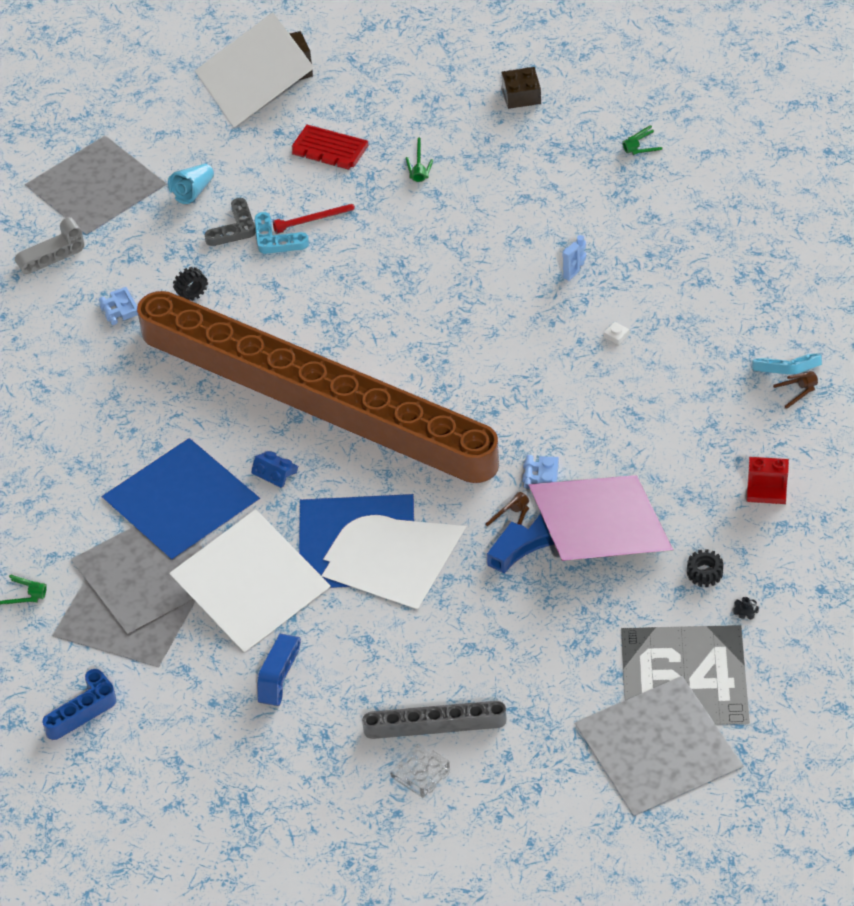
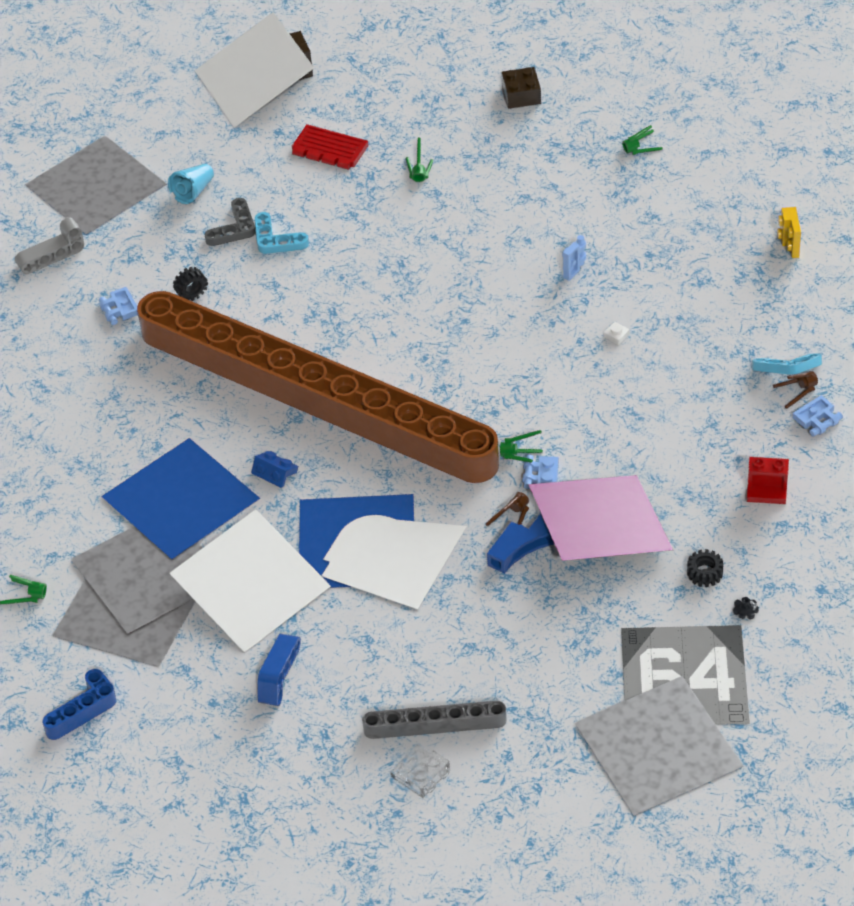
(281, 225): red piece -> none
(509, 449): none -> green plant
(789, 230): none -> yellow plate
(814, 411): none -> light blue plate

